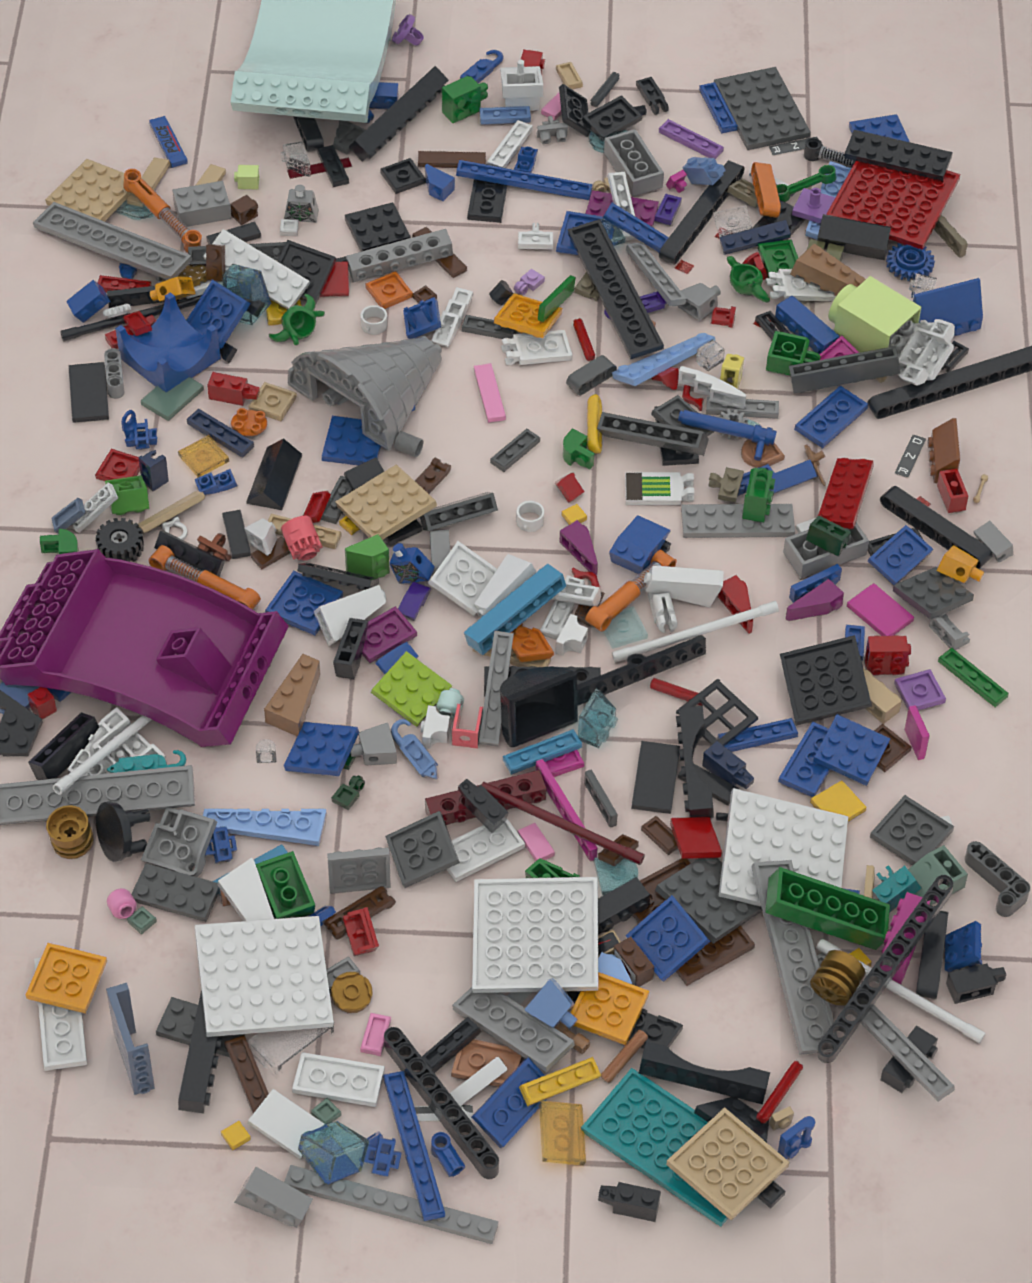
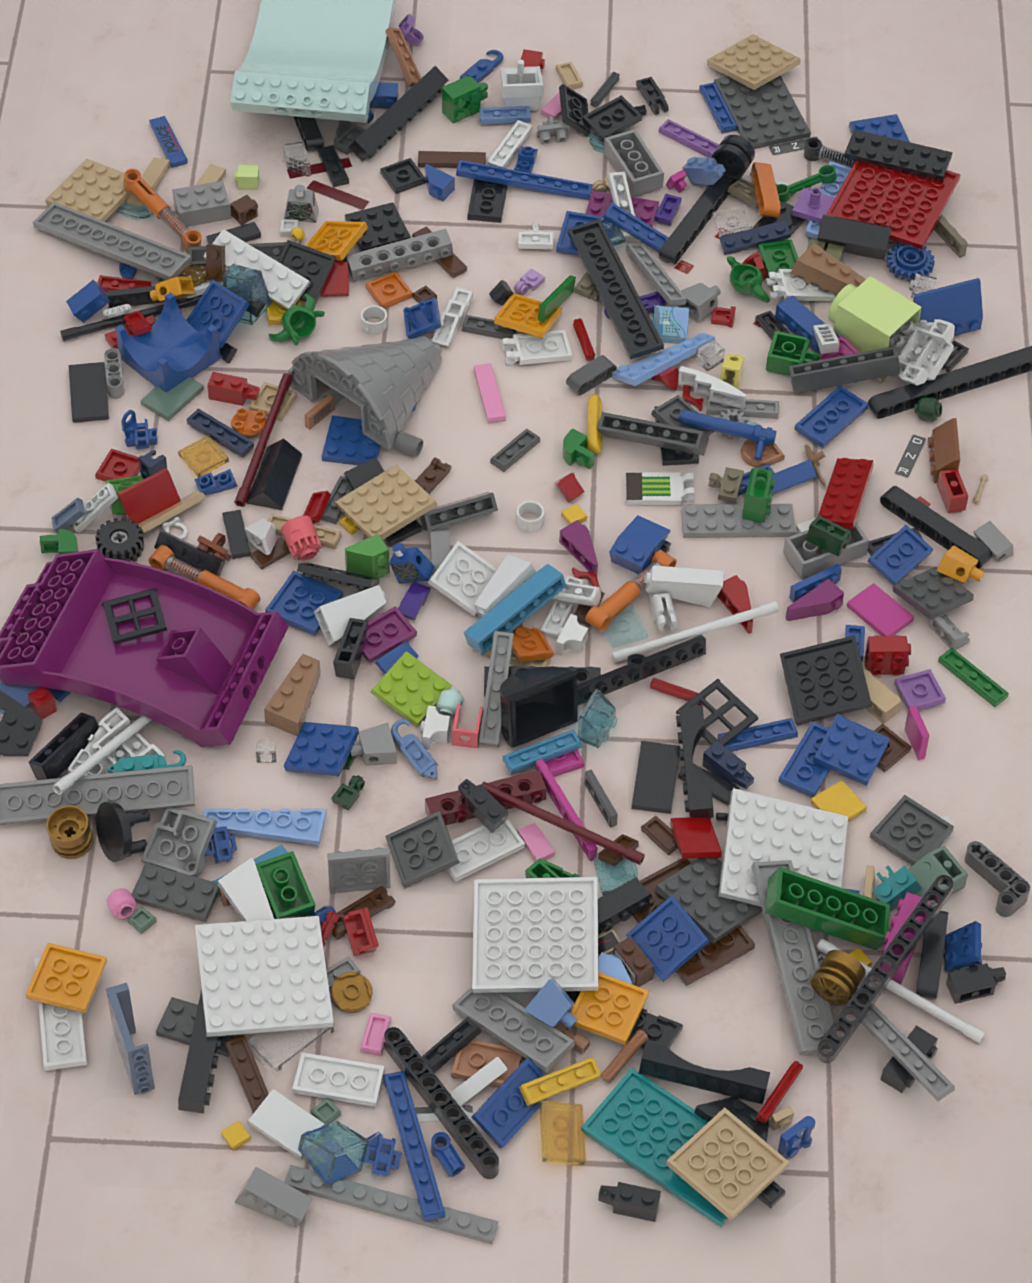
(134, 615): none -> black window
(149, 496): none -> red tile
(244, 490): none -> dark red piece
(297, 234): none -> yellow hinge
(319, 412): none -> nougat tile
(327, 926): none -> red axle
(337, 237): none -> light orange plate
(338, 194): none -> dark red sticker
(403, 56): none -> nougat tile
(671, 323): none -> piece
(735, 155): none -> black wheel
(753, 62): none -> tan plate
(832, 344): none -> white slope
(928, 409): none -> dark green head

